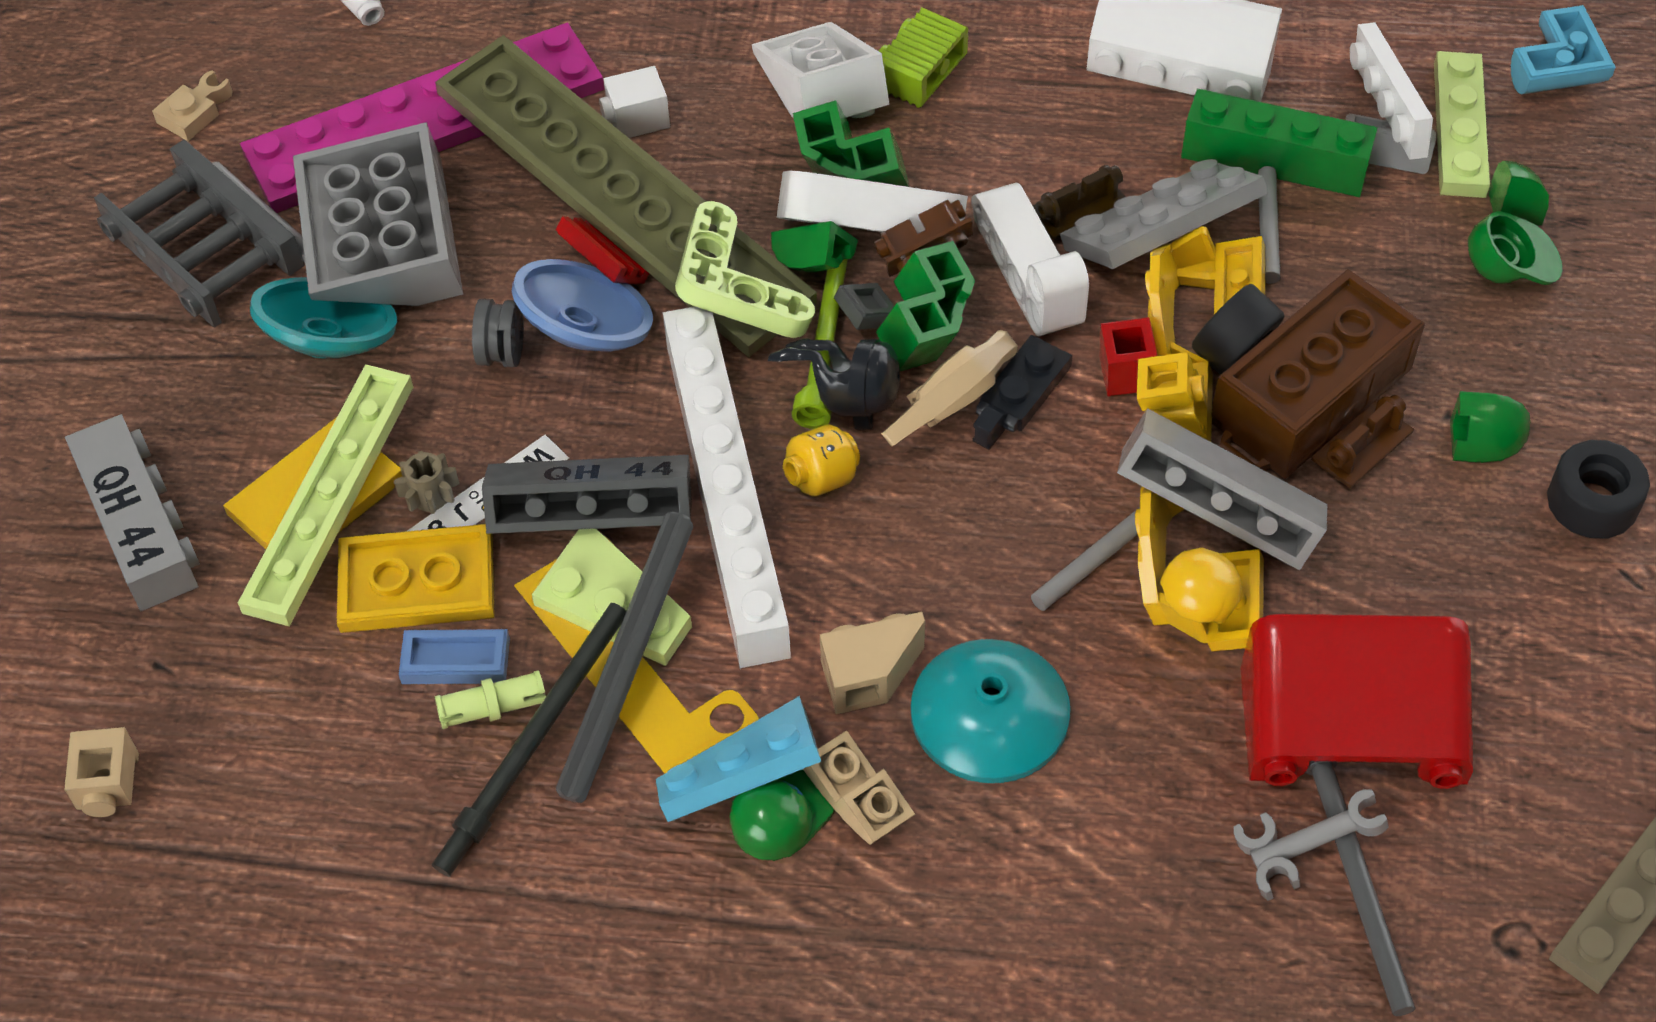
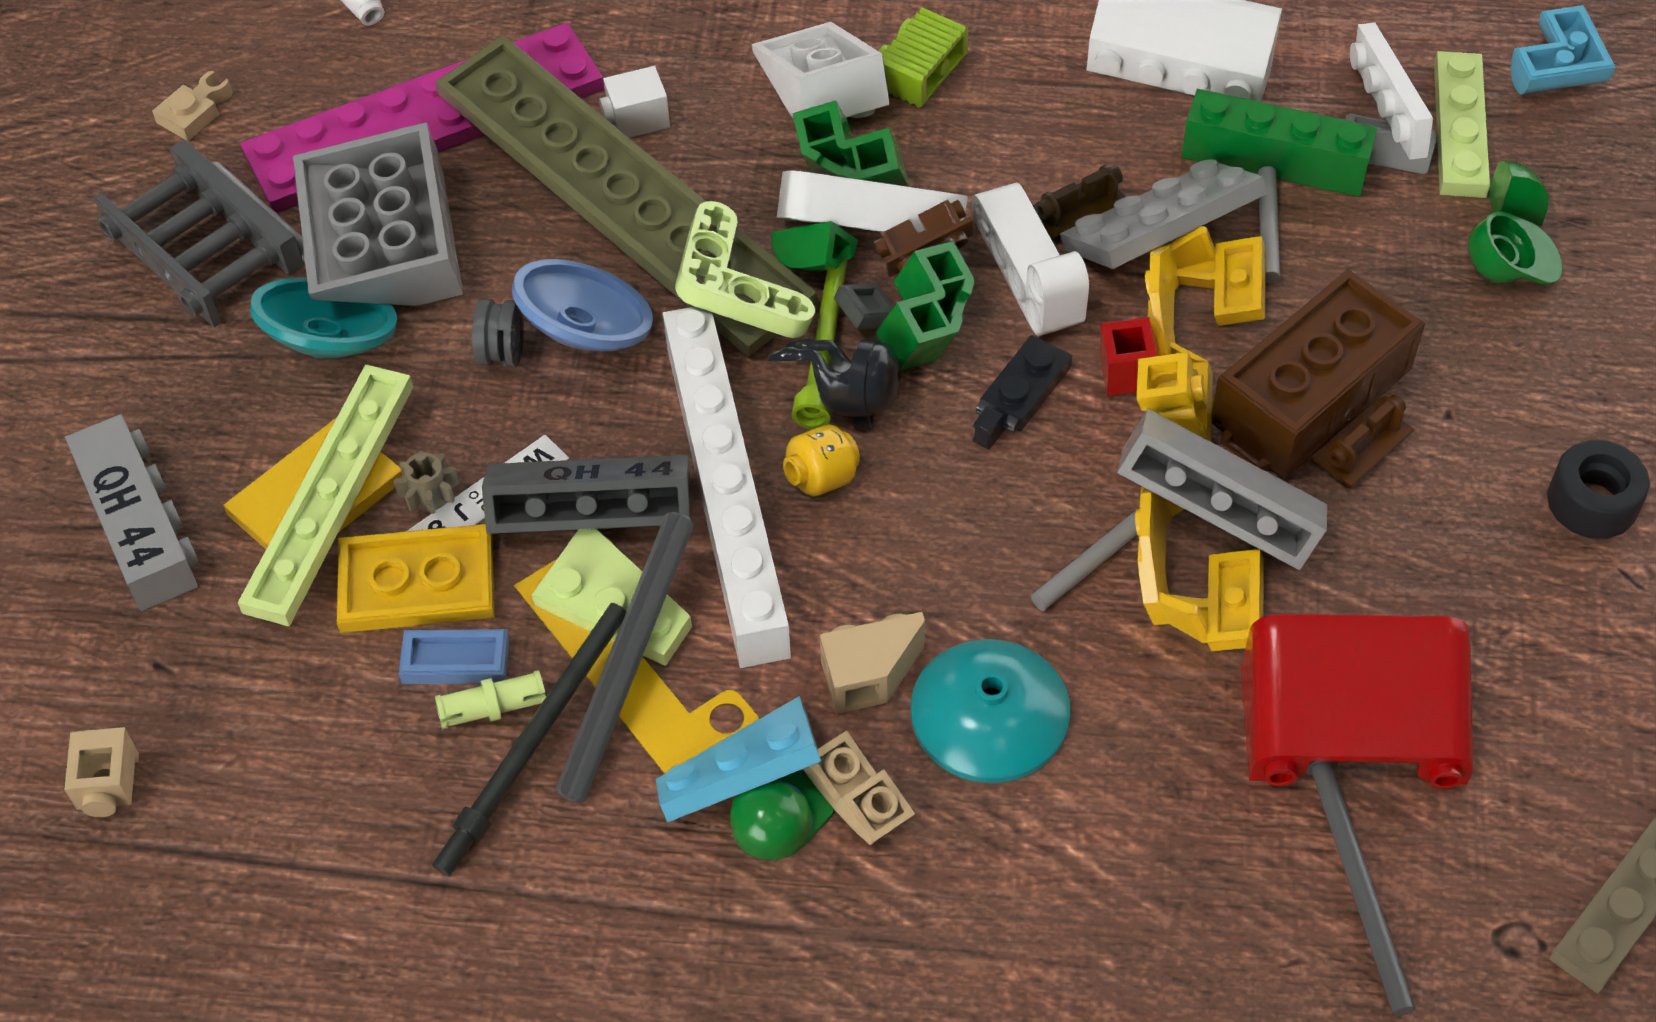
(601, 251): red tile -> none
(953, 385): tan animal -> none
(1202, 585): yellow hair -> none
(1237, 328): black tyre -> none
(1273, 854): light grey bar -> none
(1487, 427): green brick -> none

